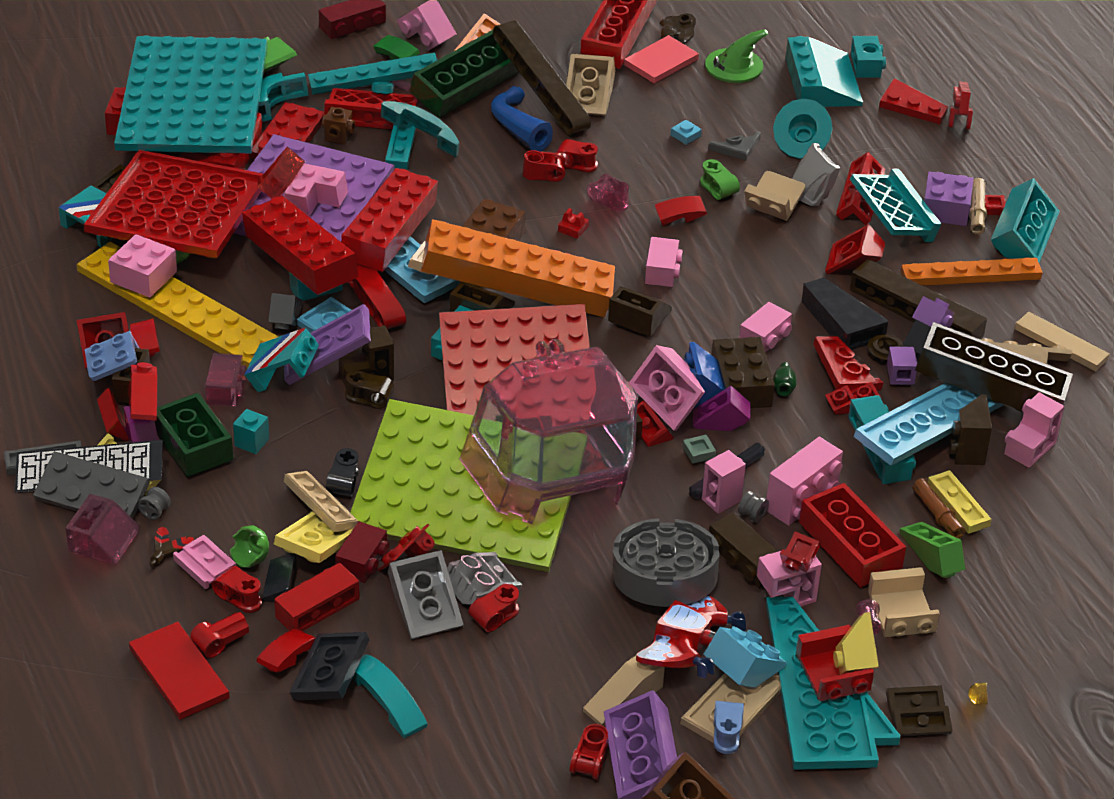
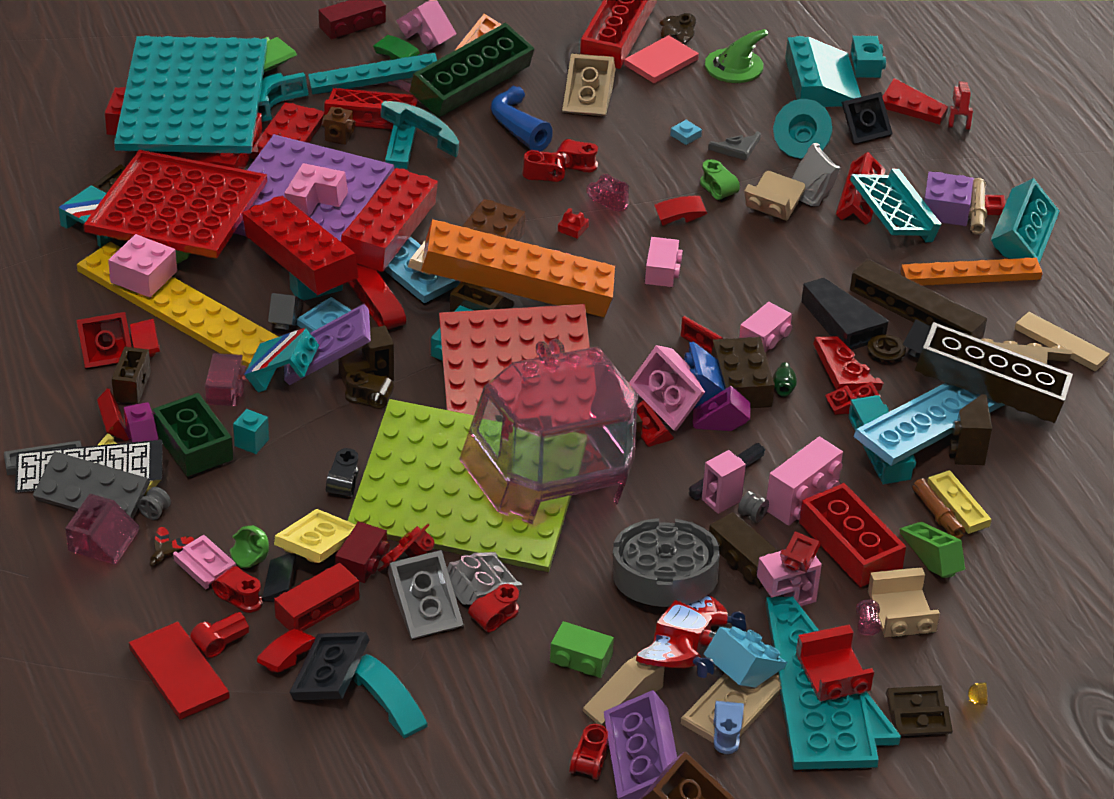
(111, 355): medium blue bracket -> none
(143, 391): red slope -> none
(280, 173): clear red slope -> none
(320, 501): tan tile -> none
(382, 87): teal tile -> none
(541, 77): dark brown beam -> none
(581, 649): none -> bright green brick
(637, 311): dark brown slope -> none
(697, 333): none -> red slope
(699, 449): sand green plate -> none
(855, 249): red slope -> none
(857, 647): light yellow slope -> none
(866, 117): none -> black slope
(901, 365): medium lavender brick -> none
(931, 311): medium lavender brick -> none
(1036, 431): bright pink brick -> none

